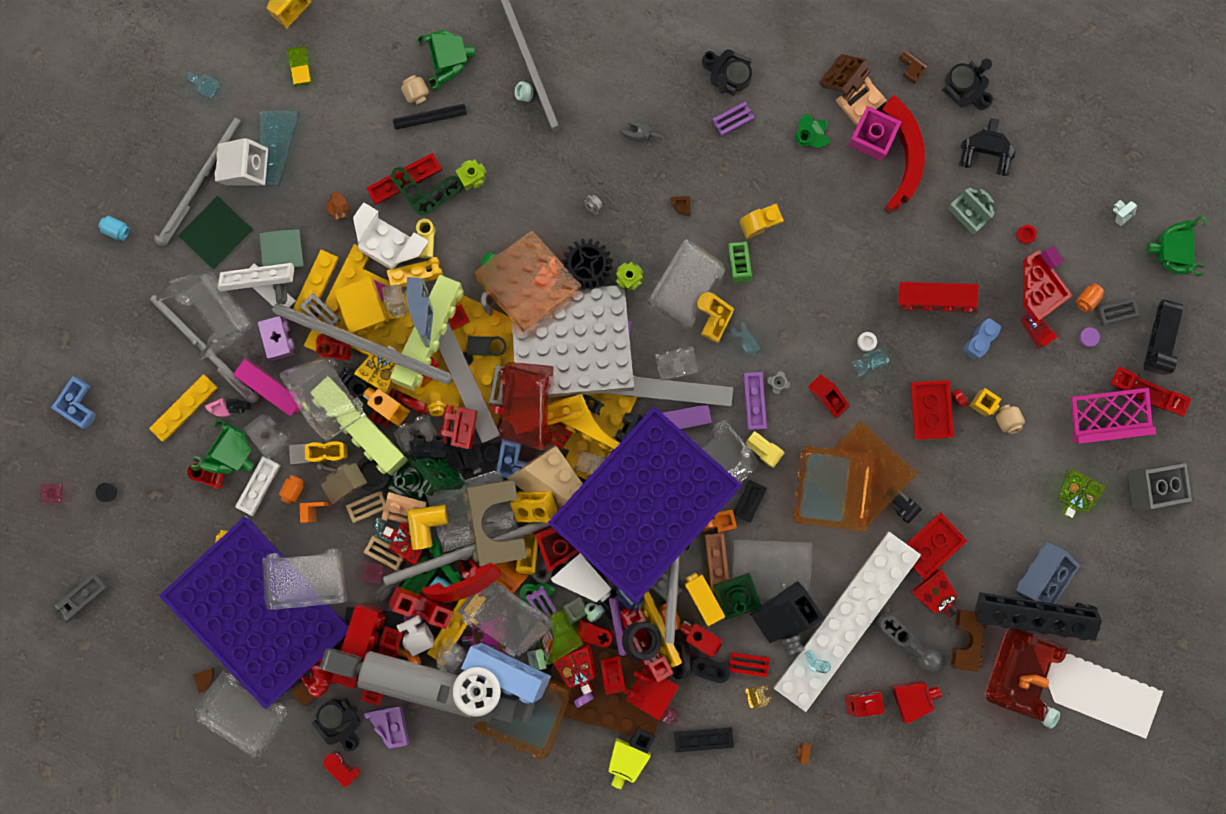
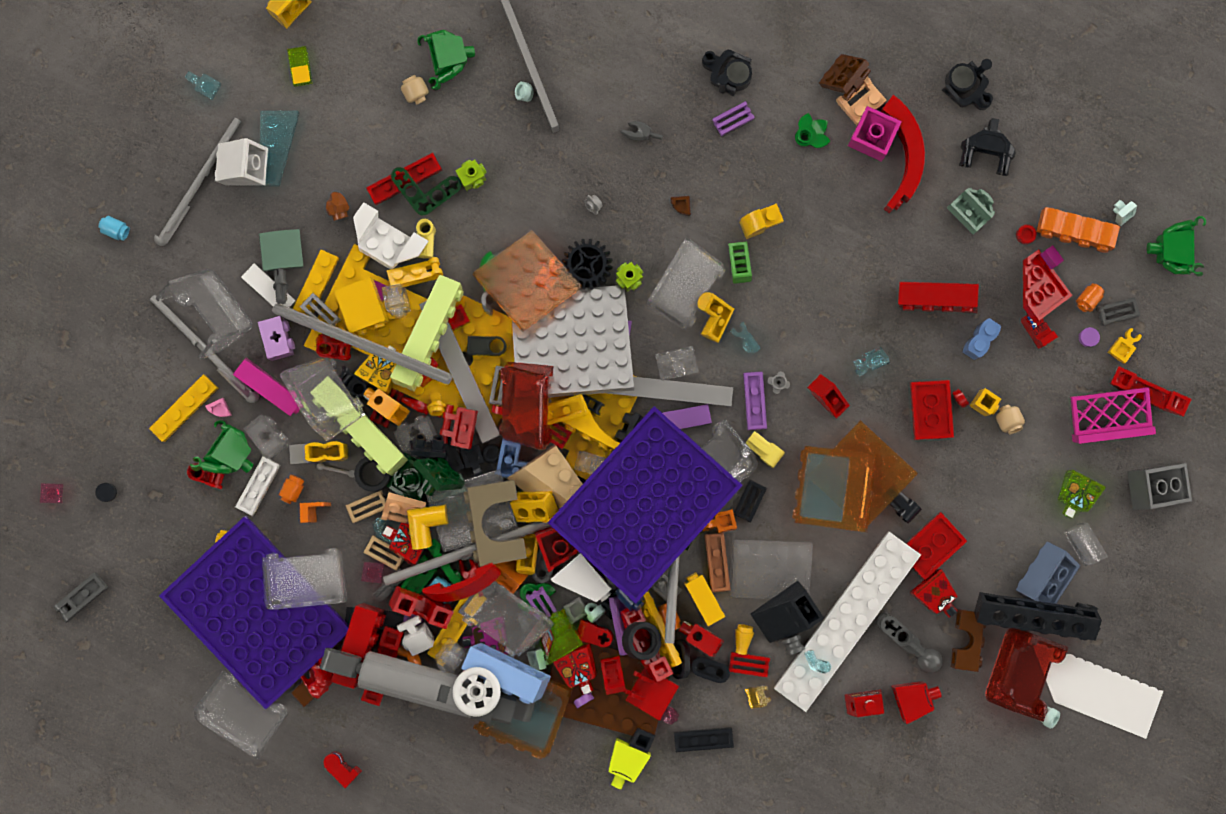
(69, 403): medium blue brick -> none
(204, 679): reddish brown tile -> none
(215, 232): clear green piece -> none
(236, 406): black plate -> none
(256, 277): white tile -> none
(332, 717): black piece -> none
(343, 483): dark tan brick -> none
(390, 725): medium lavender wing -> none
(420, 308): sand blue slope -> none
(429, 116): black axle -> none
(737, 596): dark green plate -> none
(743, 637): none -> yellow cone
(803, 752): dark orange plate -> none
(867, 341): white tile -> none
(915, 68): reddish brown piece -> none
(1033, 679): orange arm -> none
(1079, 229): none -> orange brick
(1085, 544): none -> clear brick
(1123, 348): none -> yellow plate
(1163, 338): black beam -> none

